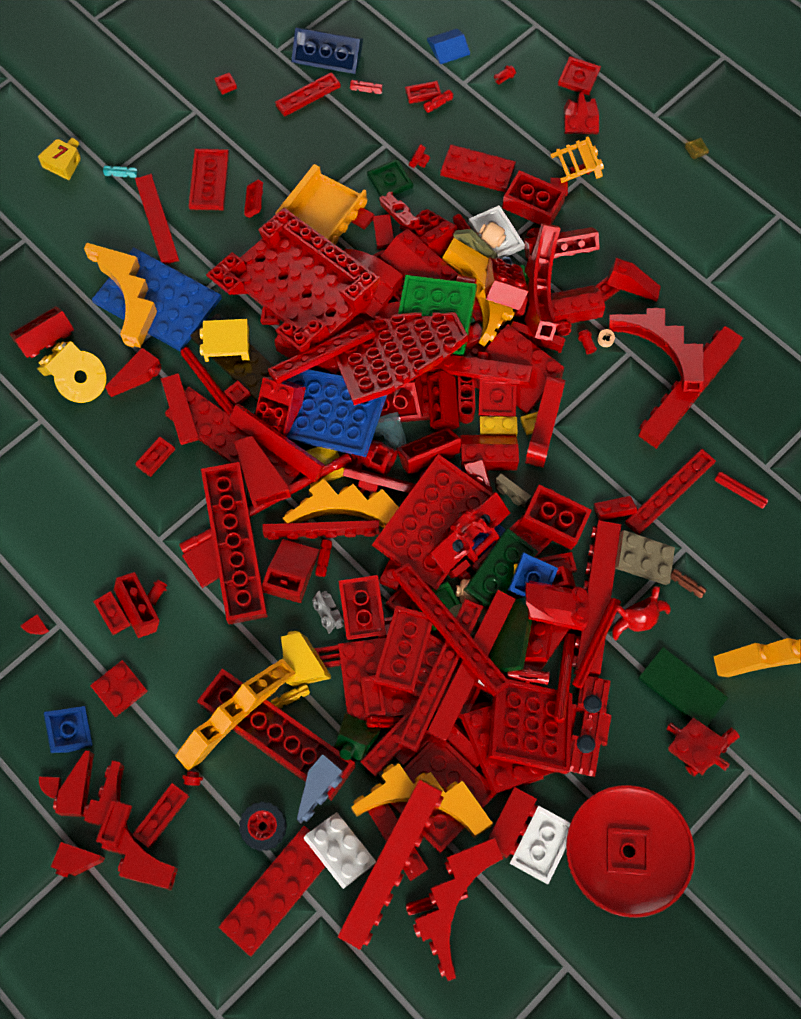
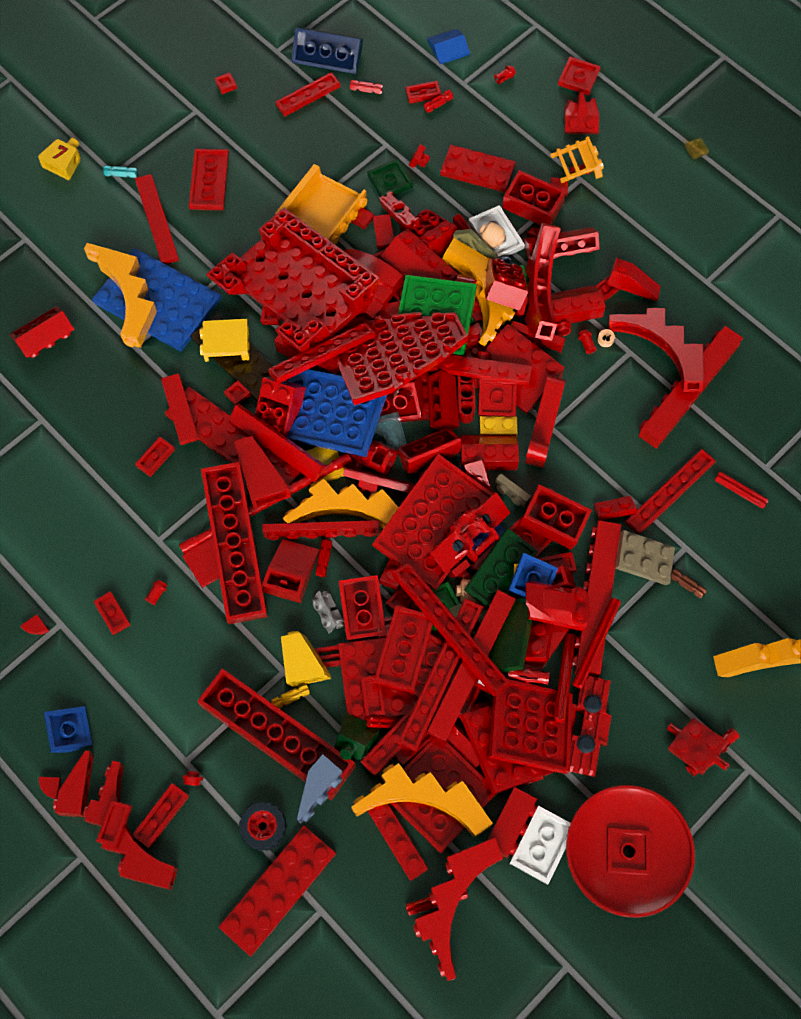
(65, 363): yellow piece -> none
(74, 860): red slope -> none
(118, 688): red plate -> none
(134, 373): red slope -> none
(136, 605): red brick -> none
(207, 380): red axle -> none
(233, 711): light orange arch -> none
(253, 198): red plate -> none
(339, 850): white plate -> none
(390, 864): red brick -> none
(528, 422): yellow tile -> none
(641, 615): red piece -> none
(683, 687): dark green tile -> none

